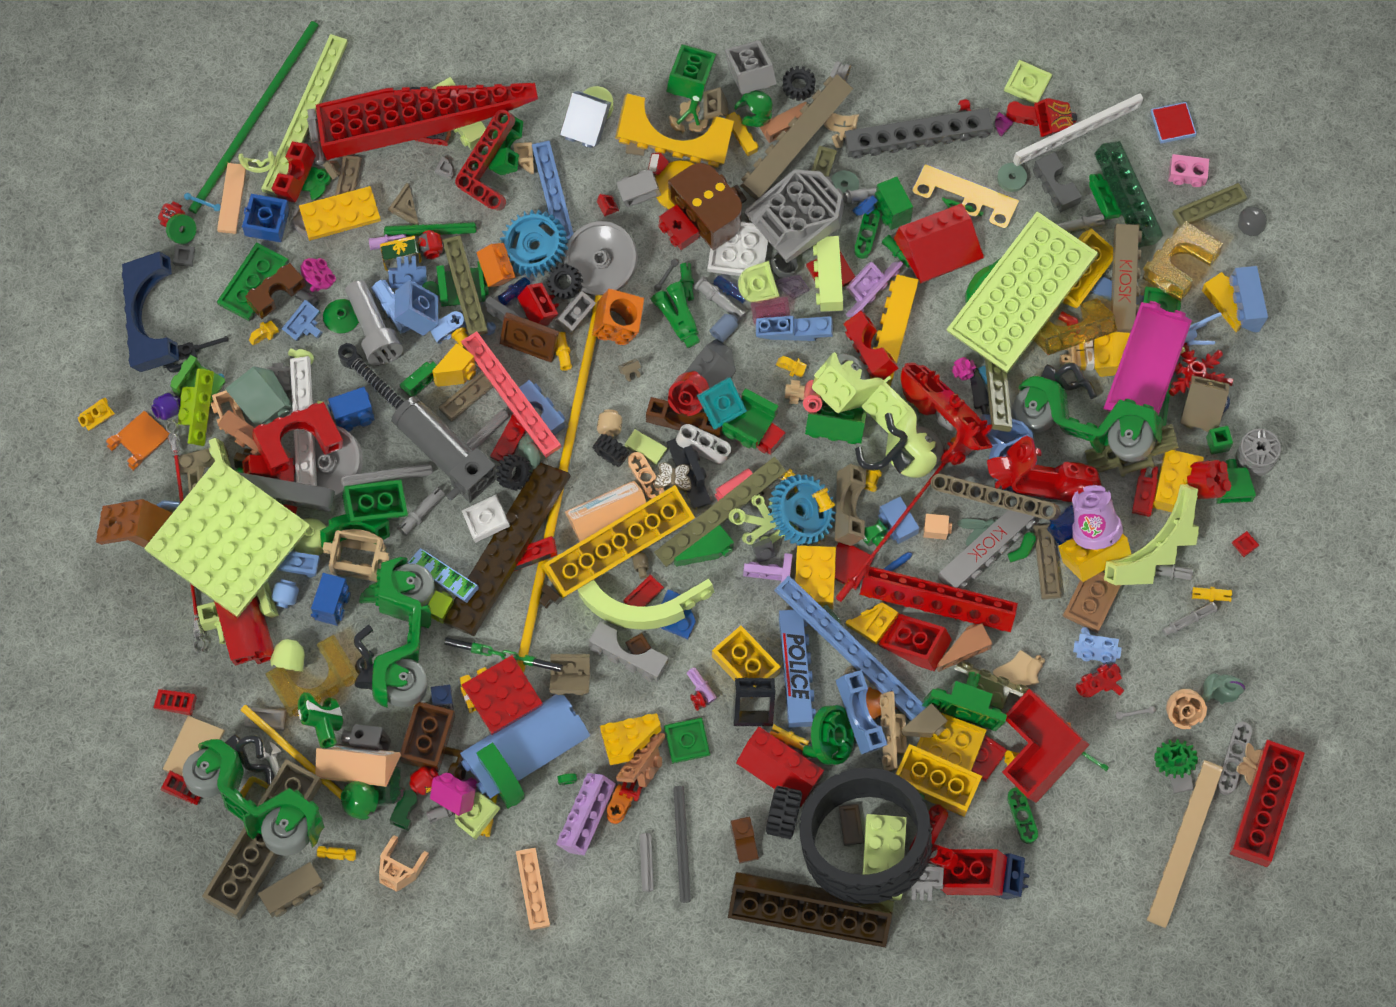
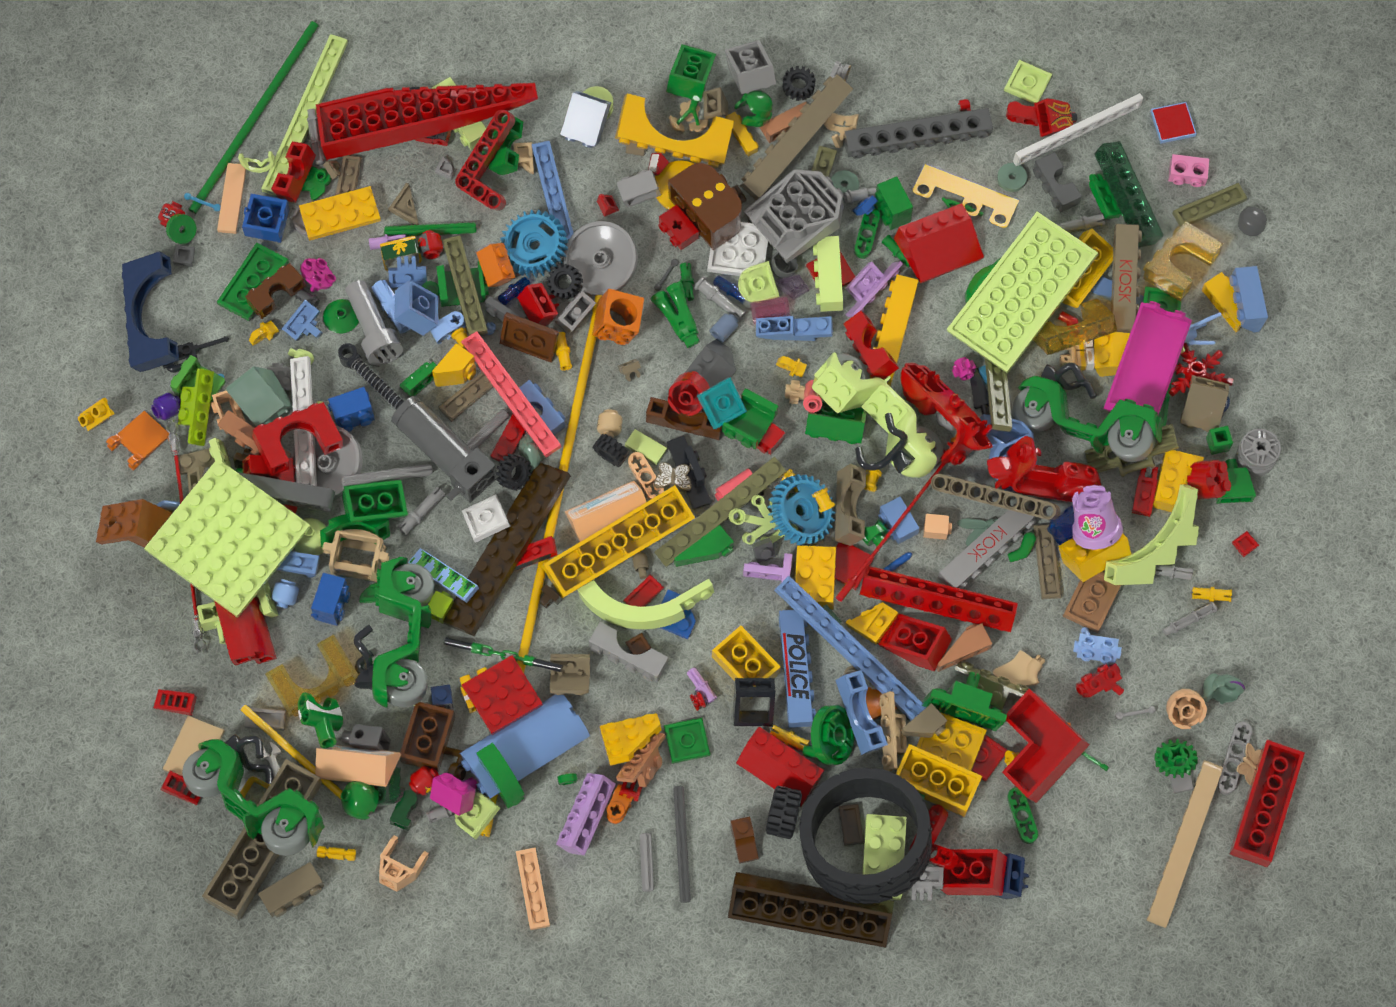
(288, 655): yellowish green hair -> none
(713, 443): white beam -> none
(1002, 124): magenta tile -> none

